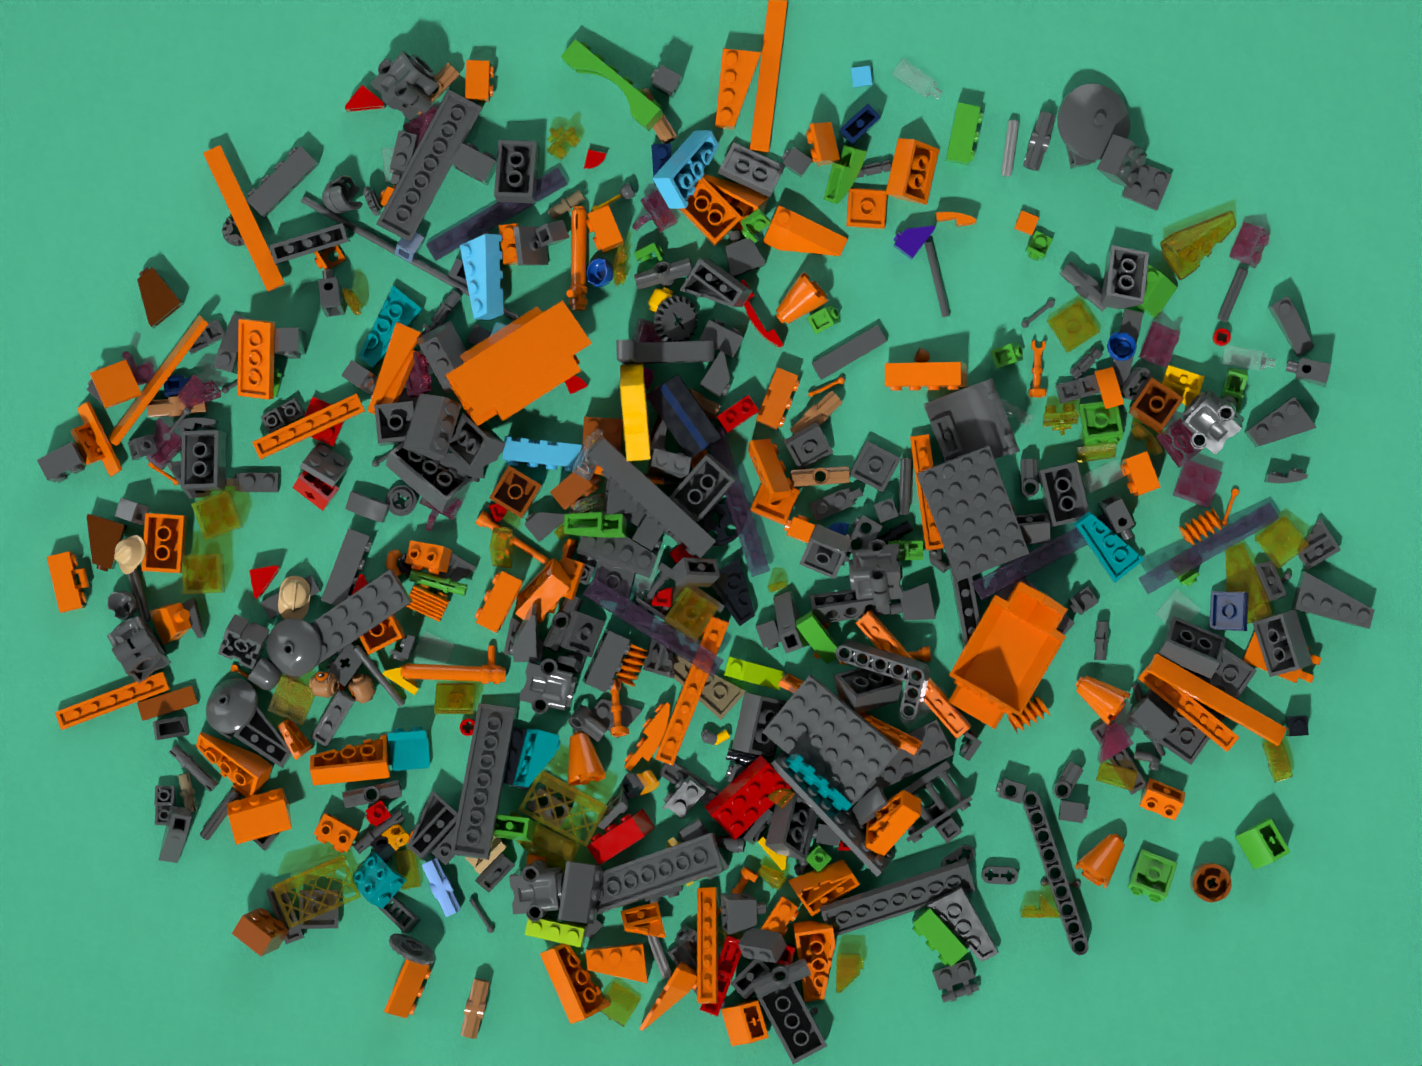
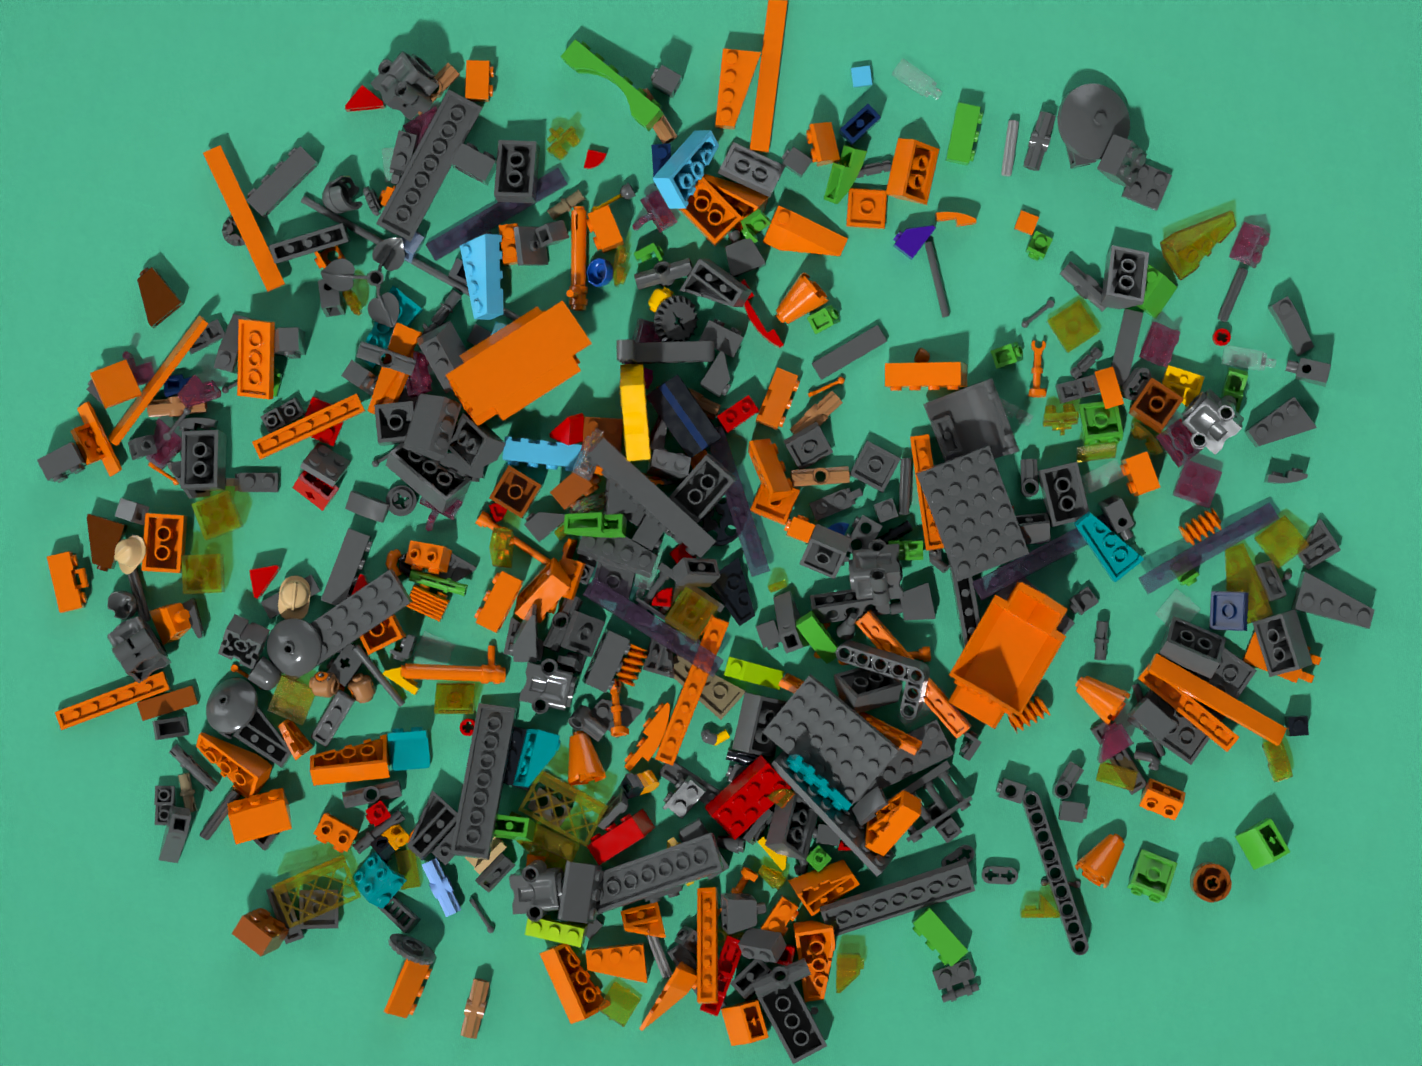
(391, 256): none -> dark grey plant
(398, 361): none -> dark grey piece
(570, 430): none -> red slope
(575, 384): red tile -> none
(847, 629): none -> dark grey cone
(960, 915): dark grey wing -> none
(1121, 346): blue hair -> none
(1234, 493): orange hinge -> none

